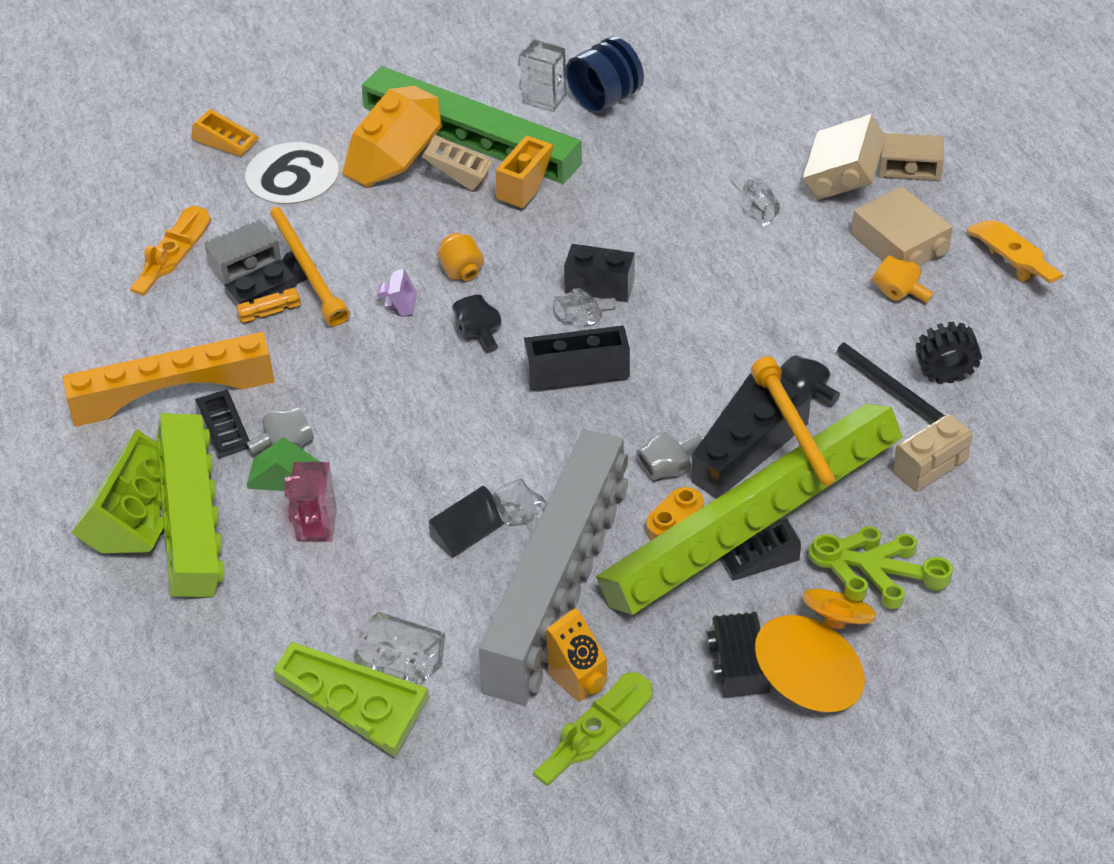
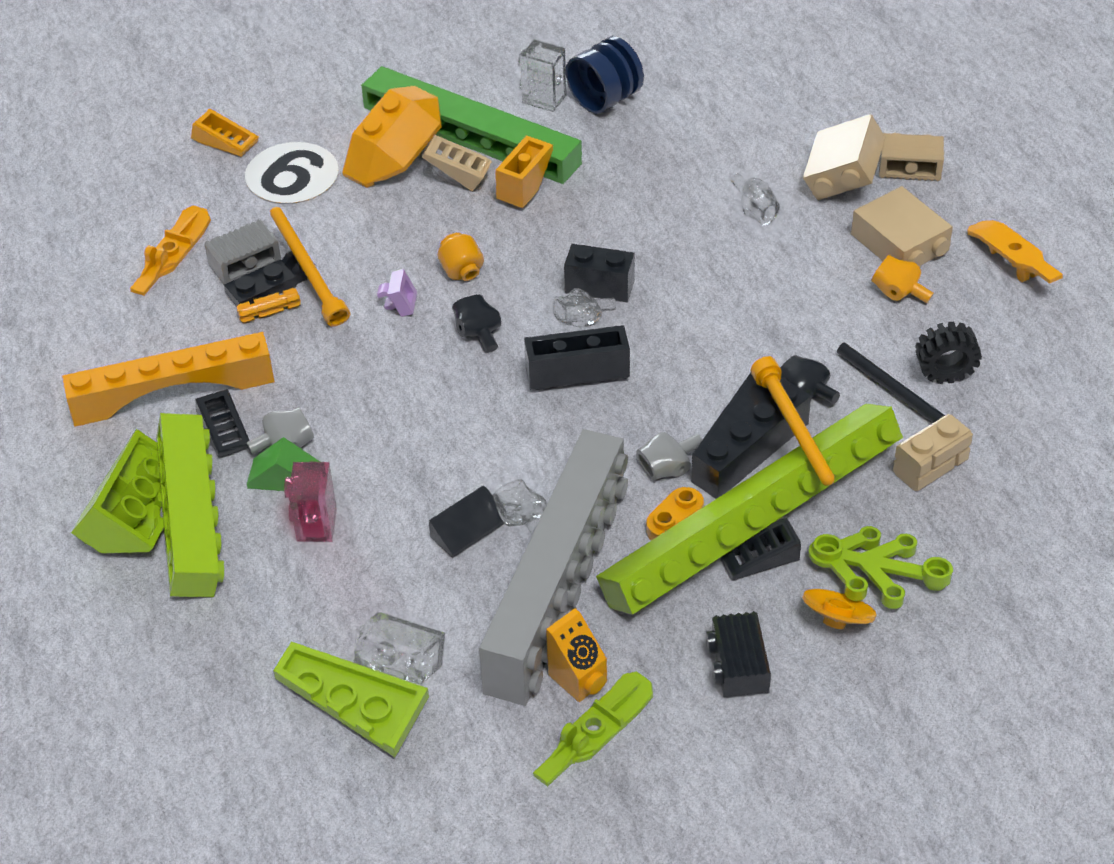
(810, 663): light orange sticker -> none

